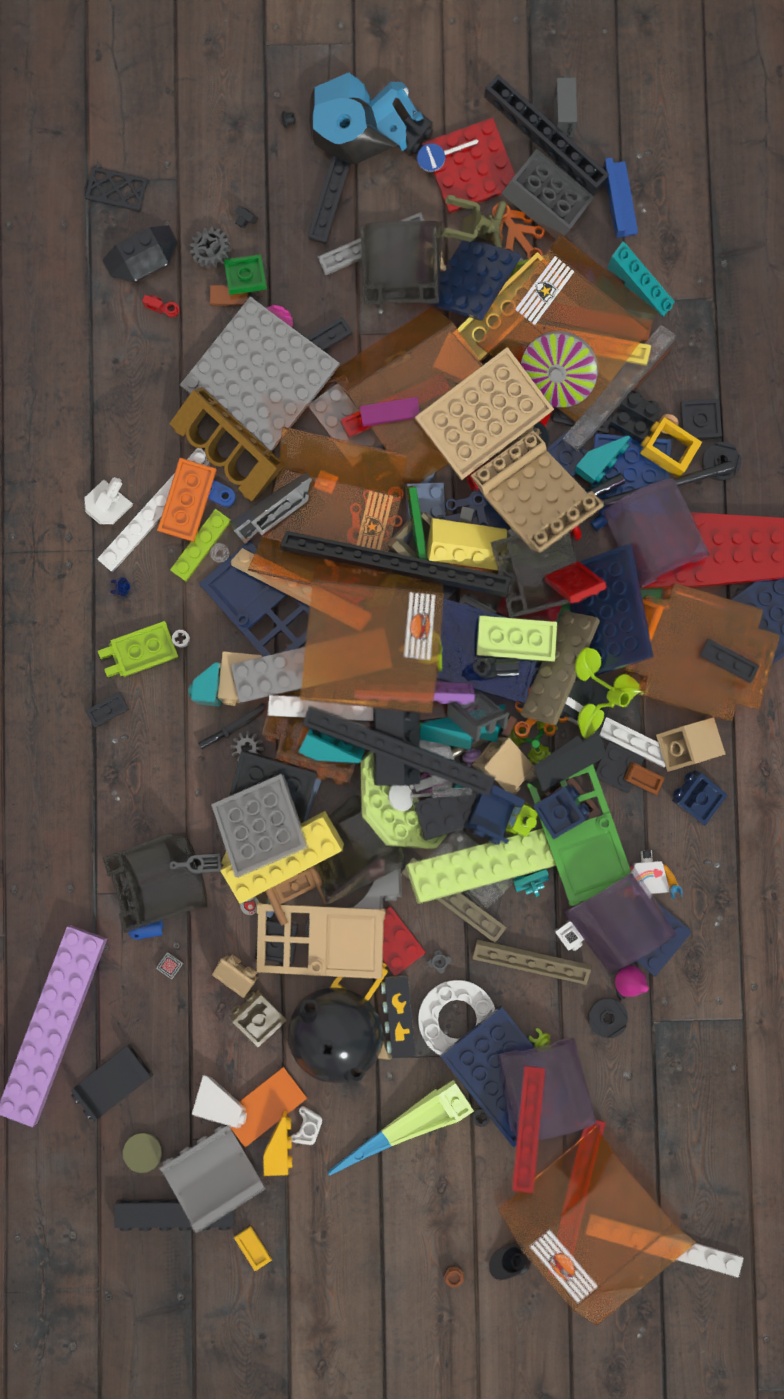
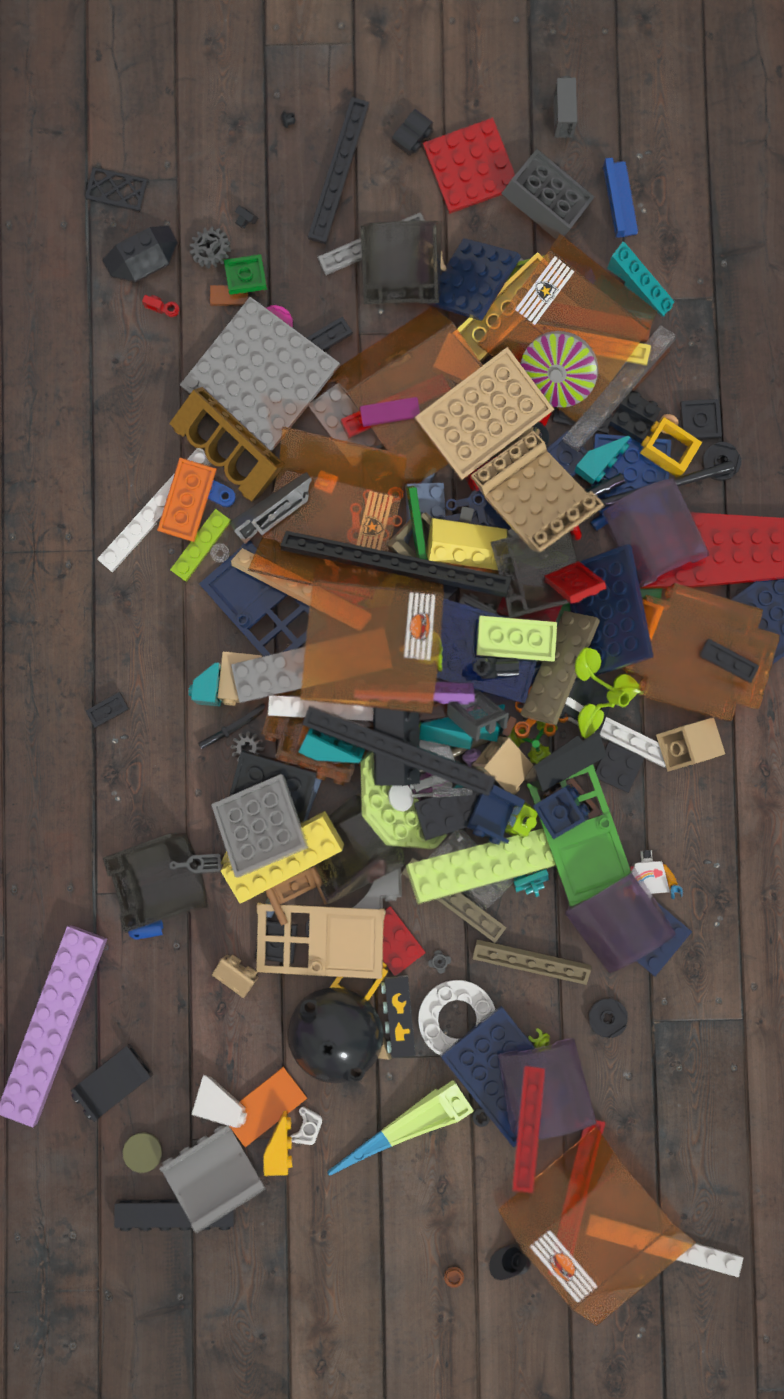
(106, 503): white piece -> none
(122, 586): clear blue plate -> none
(139, 650): lime tile -> none
(169, 965): tile -> none
(176, 635): white bush -> none
(250, 906): tile -> none
(252, 1248): yellow tile -> none
(257, 1017): dark tan plate -> none
(352, 124): dark azure piece -> none
(432, 157): blue piece -> none
(477, 223): olive piece -> none
(516, 230): orange plant -> none
(546, 135): black brick -> none
(569, 936): white window -> none
(630, 982): dark pink hat -> none
(644, 778): dark orange tile -> none
(699, 796): dark blue plate -> none

